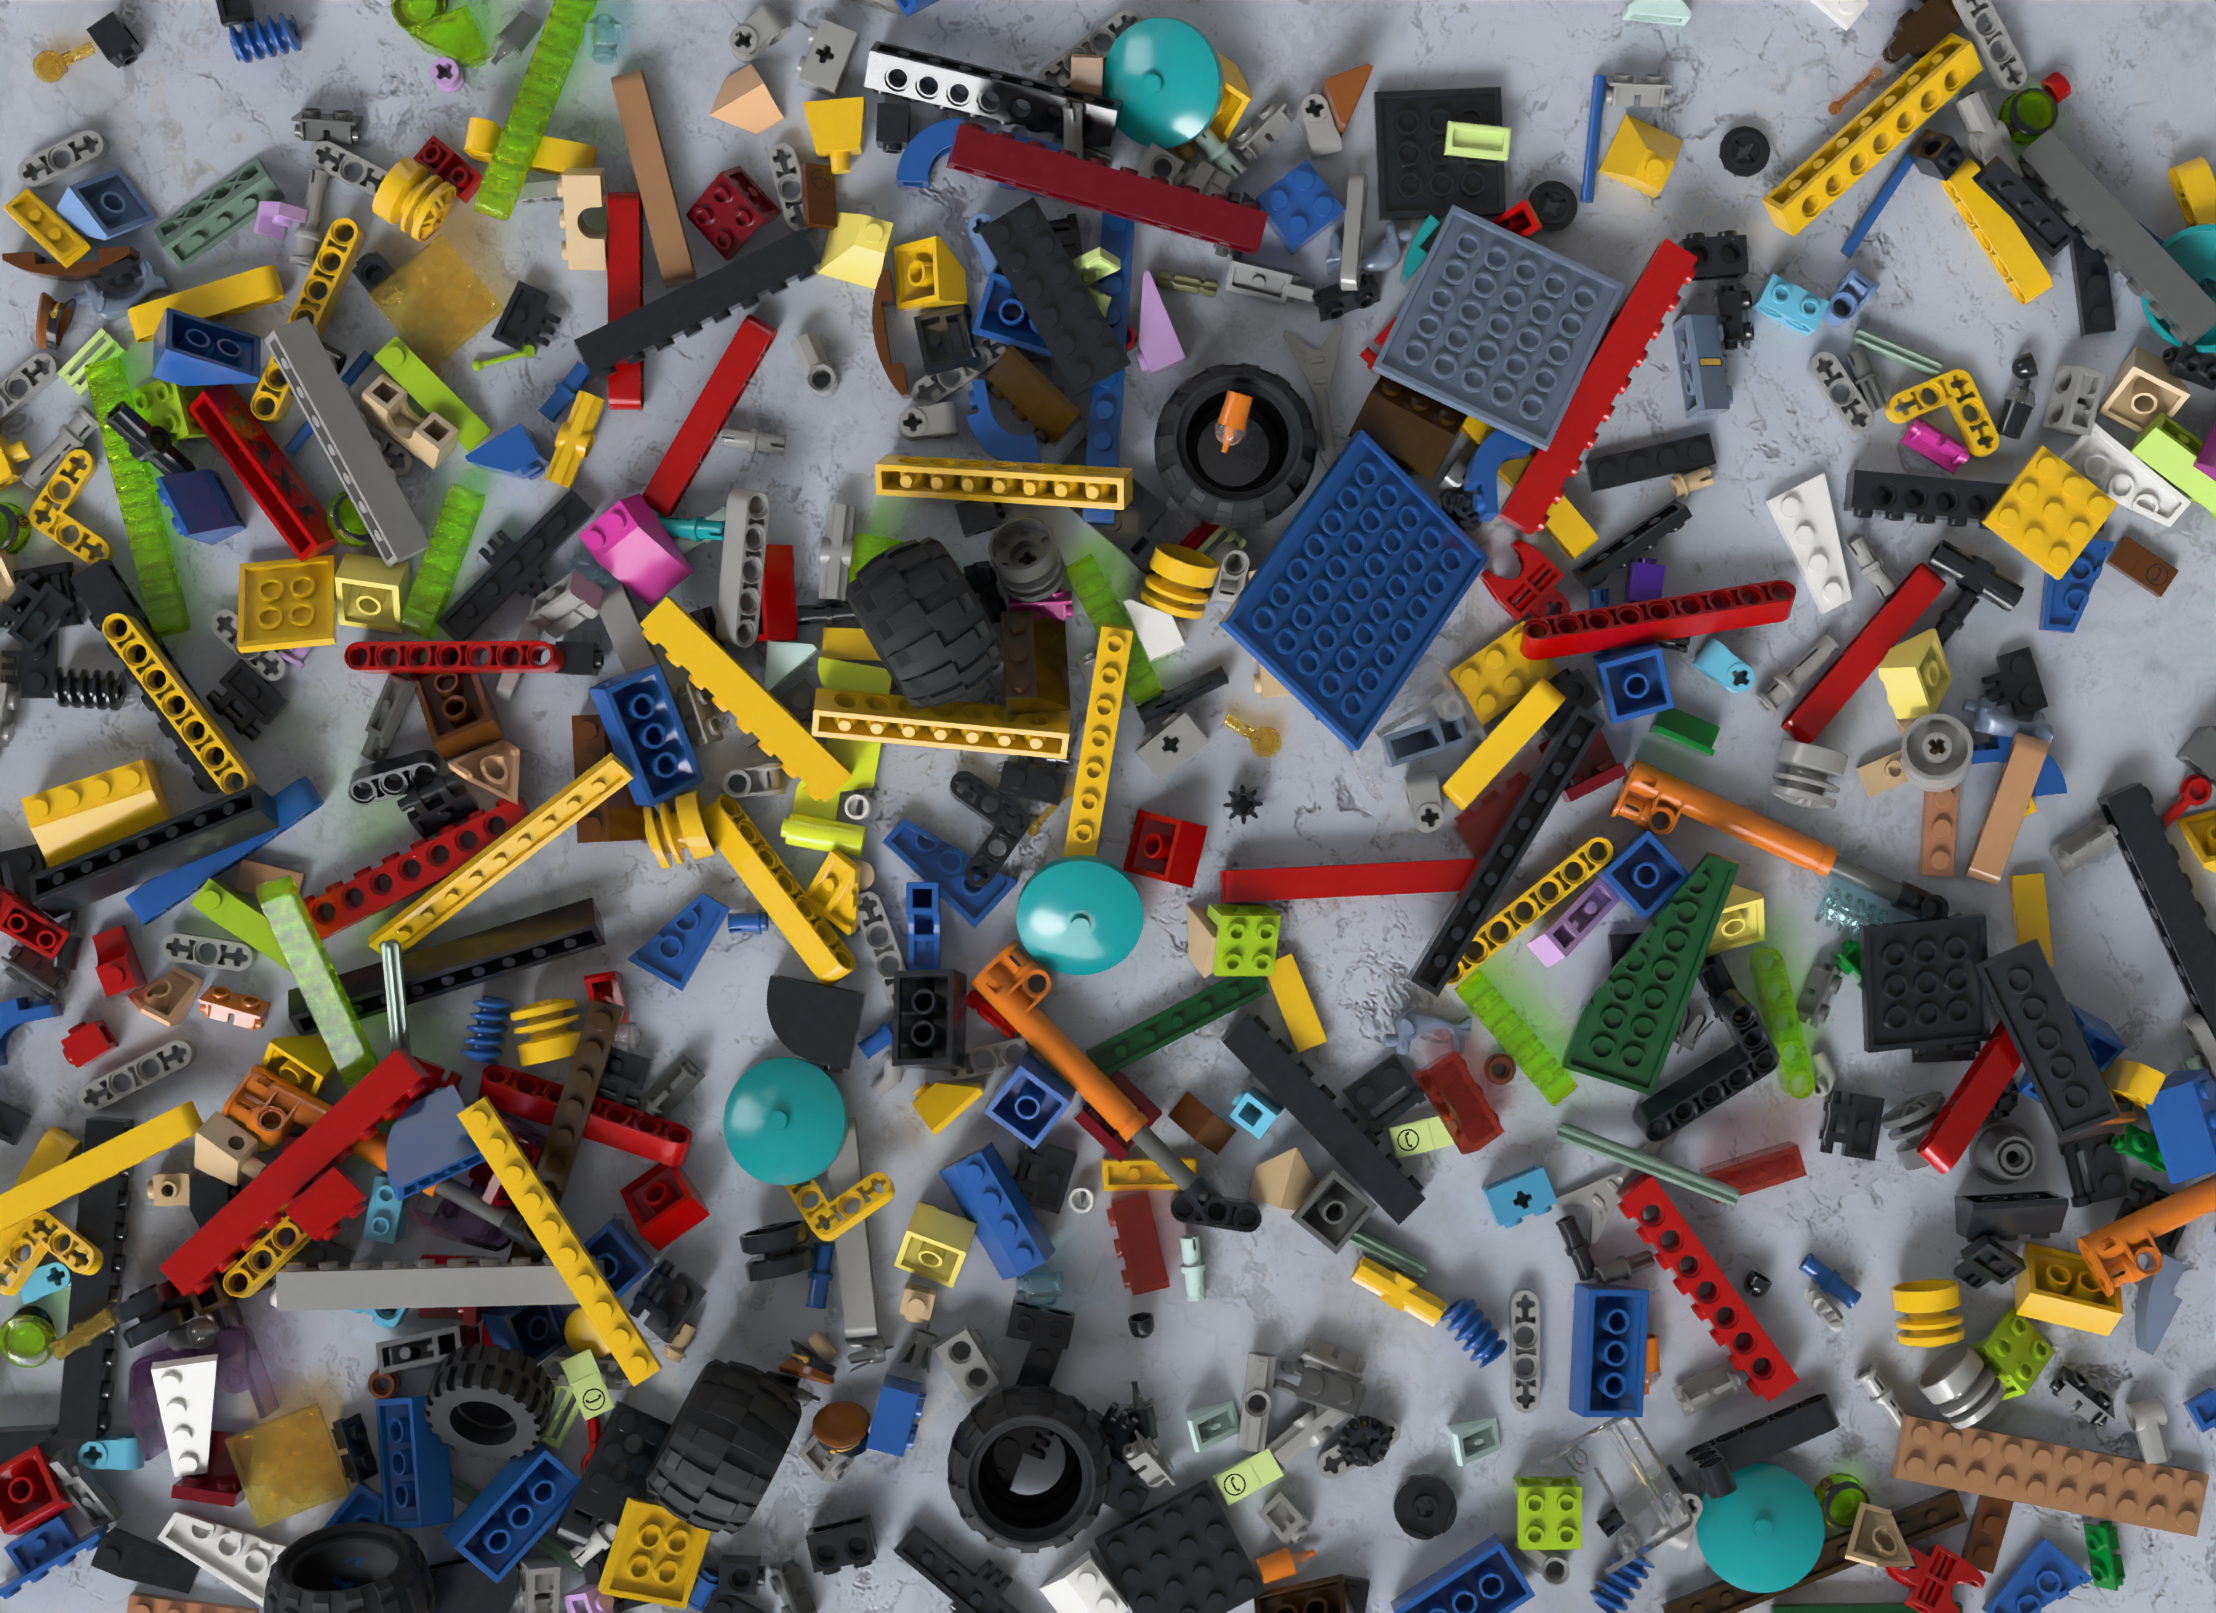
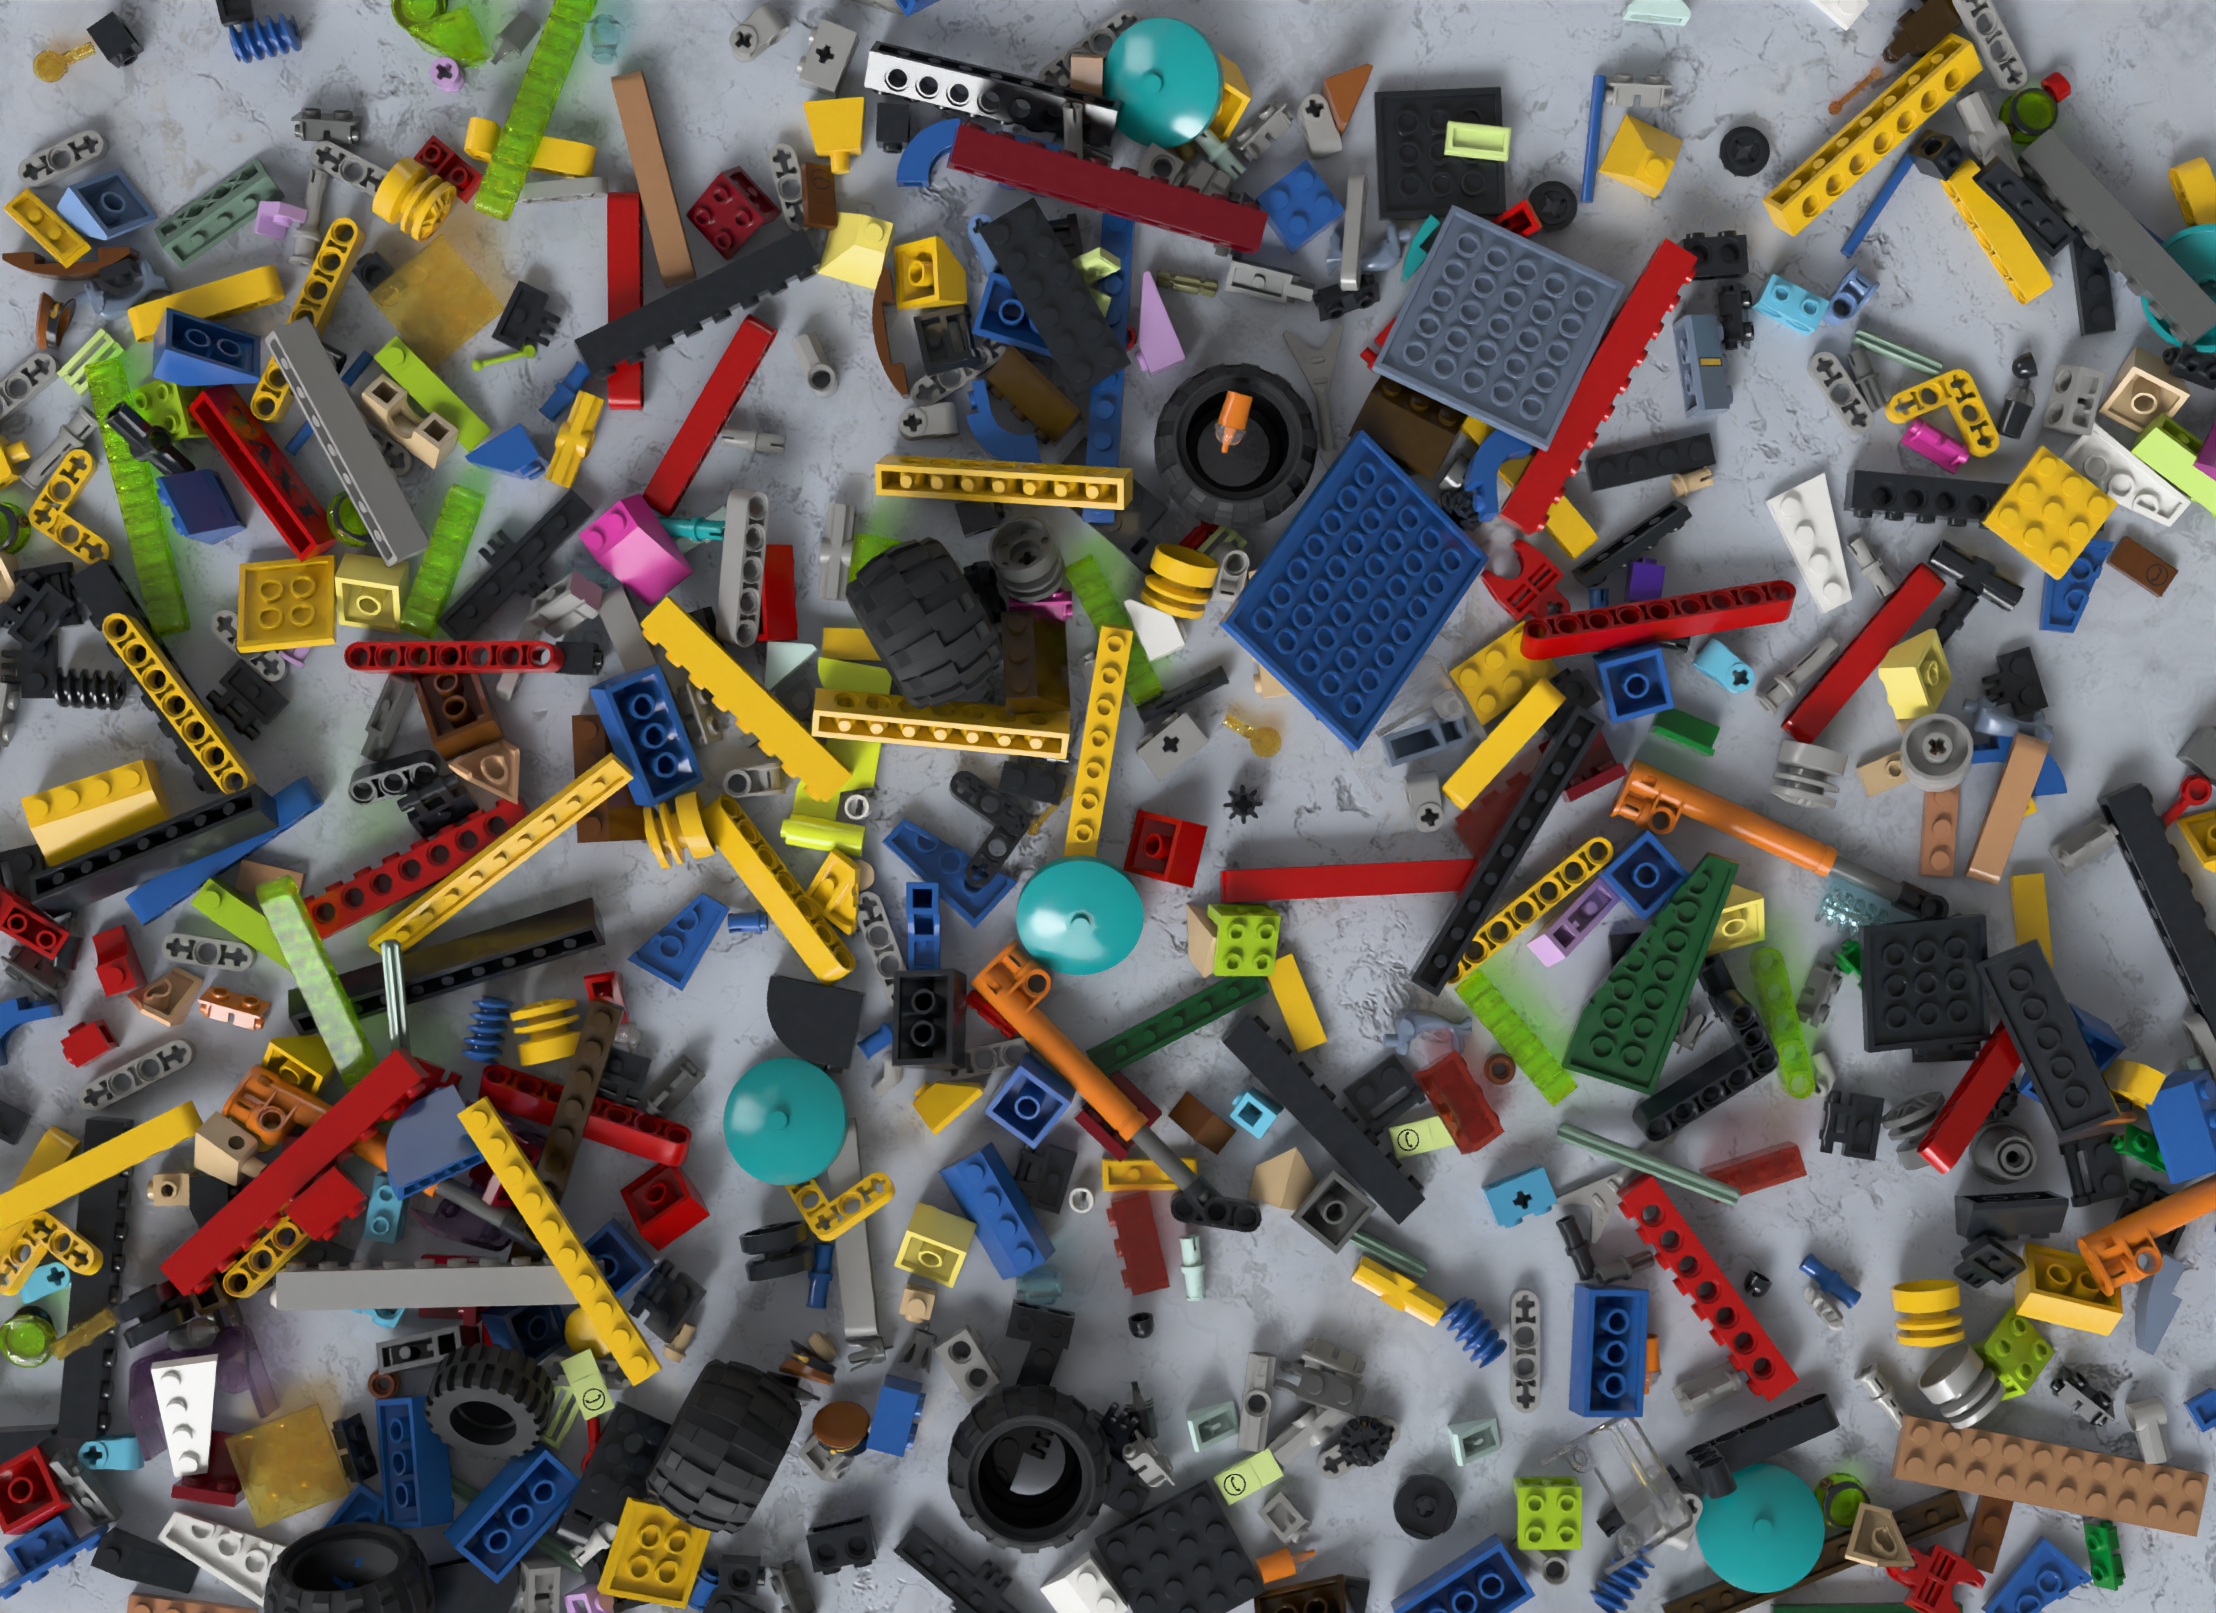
(582, 190): tan arch -> none
(746, 102): light nougat slope -> none
(825, 613): black pin -> none

